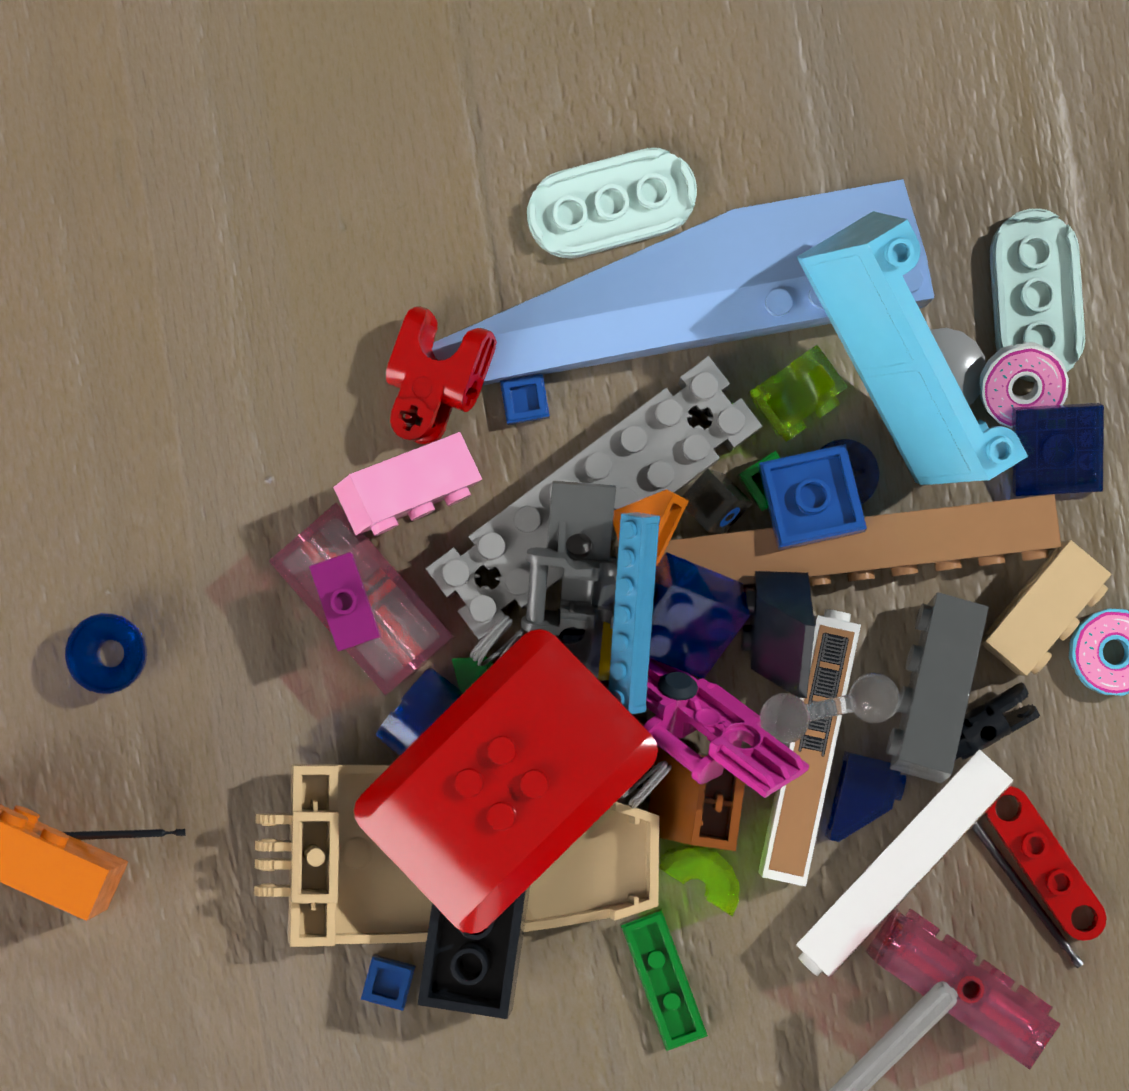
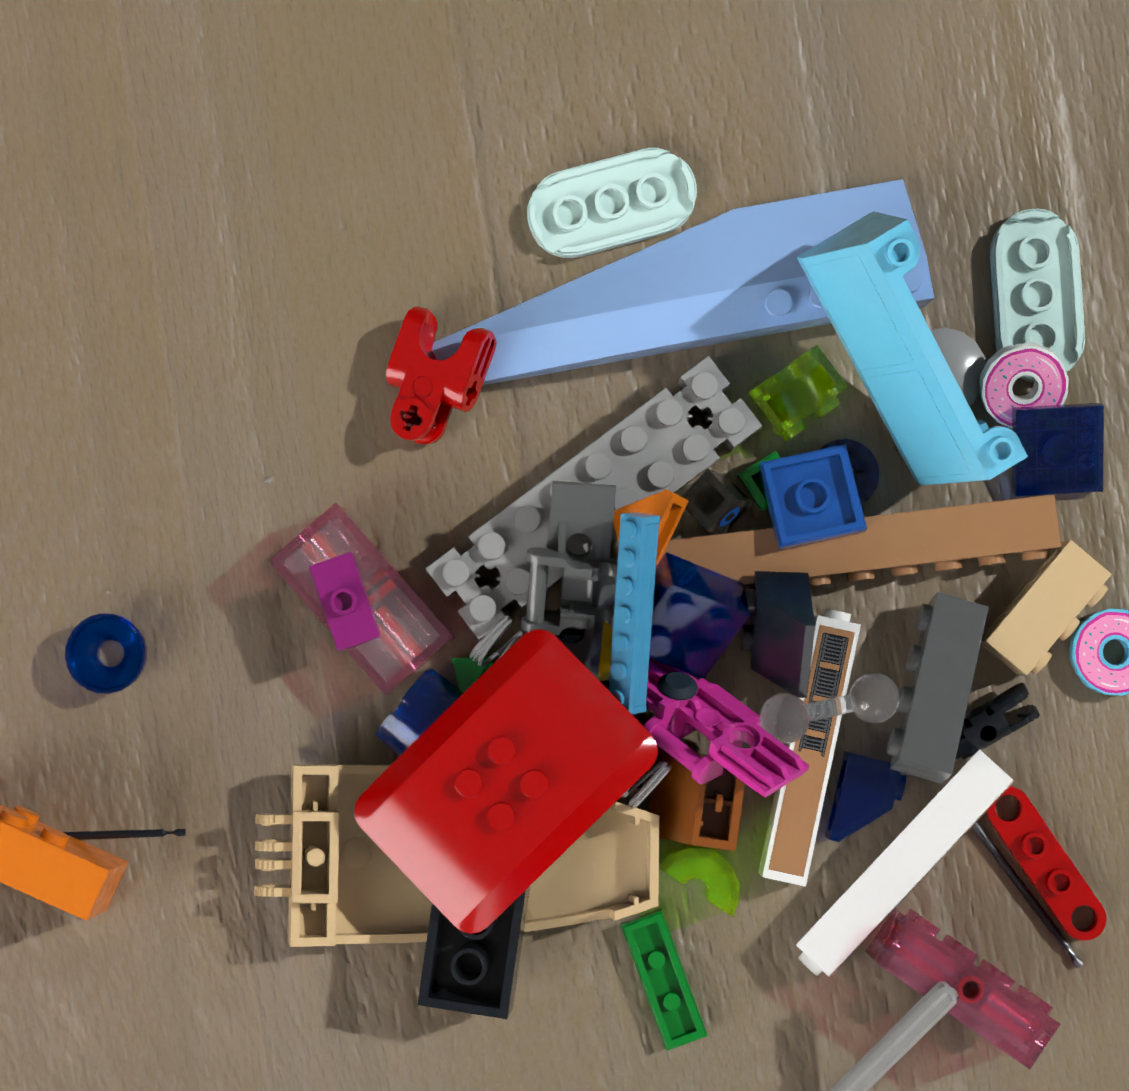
(388, 982): blue tile -> none
(408, 485): bright pink brick -> none
(524, 399): blue tile -> none

